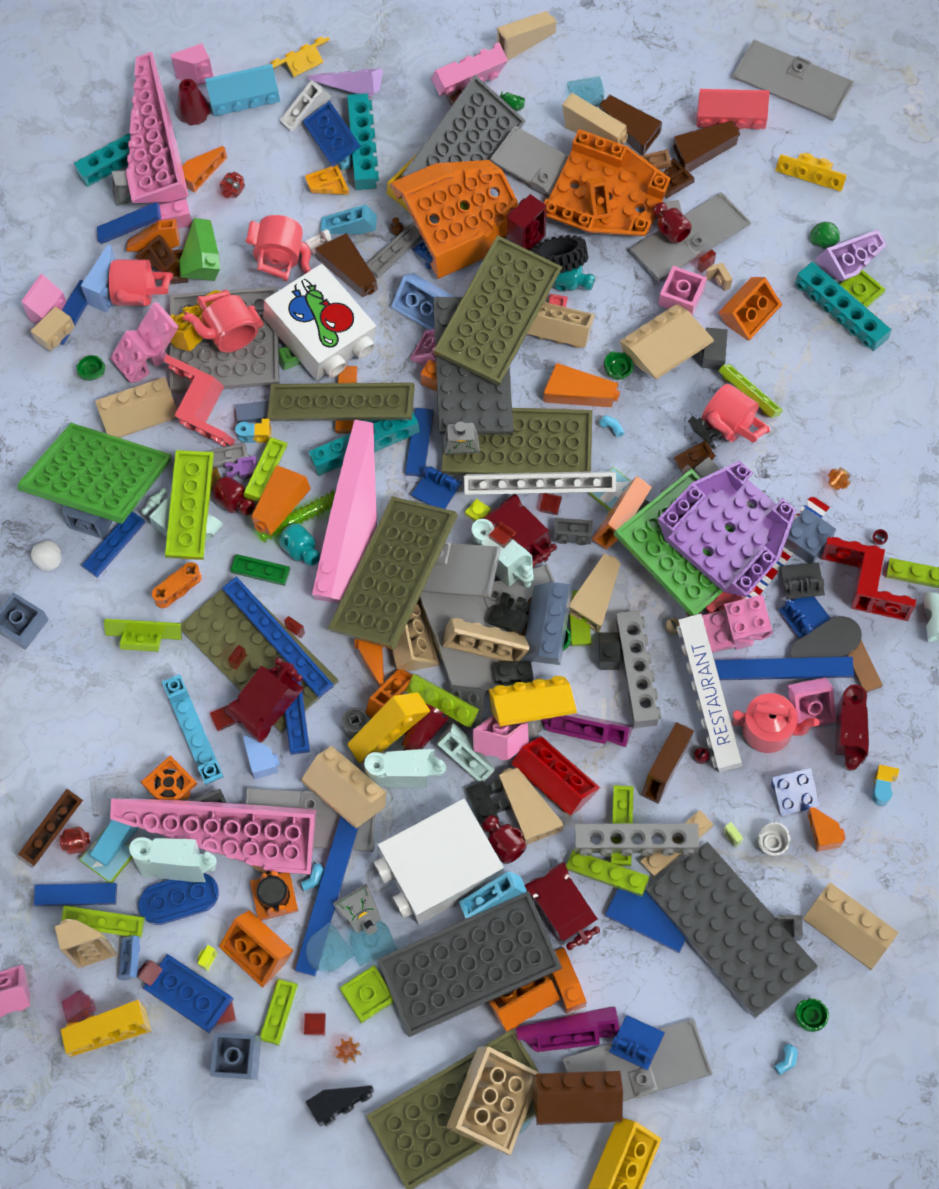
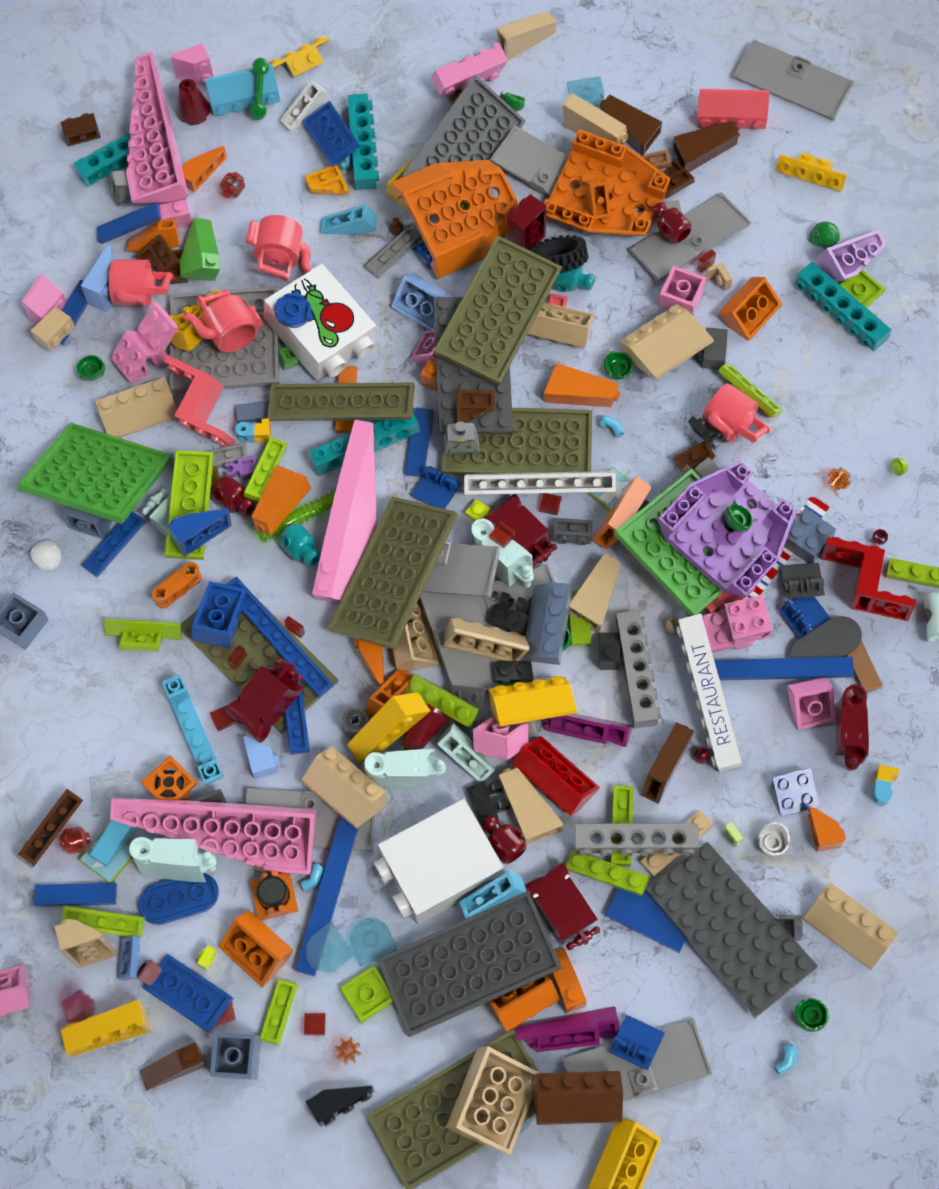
(80, 129): none -> reddish brown brick
(173, 1066): none -> reddish brown slope
(196, 529): none -> blue slope
(218, 614): none -> blue slope
(260, 67): none -> green piece
(260, 570): green tile -> none
(292, 310): none -> blue tile
(318, 240): white tile -> none
(347, 263): reddish brown slope -> none
(359, 82): lavender wedge -> none
(359, 910): light grey torso -> none
(473, 404): none -> reddish brown wing
(738, 517): none -> green hair
(770, 734): coral piece -> none
(899, 466): none -> lime plate

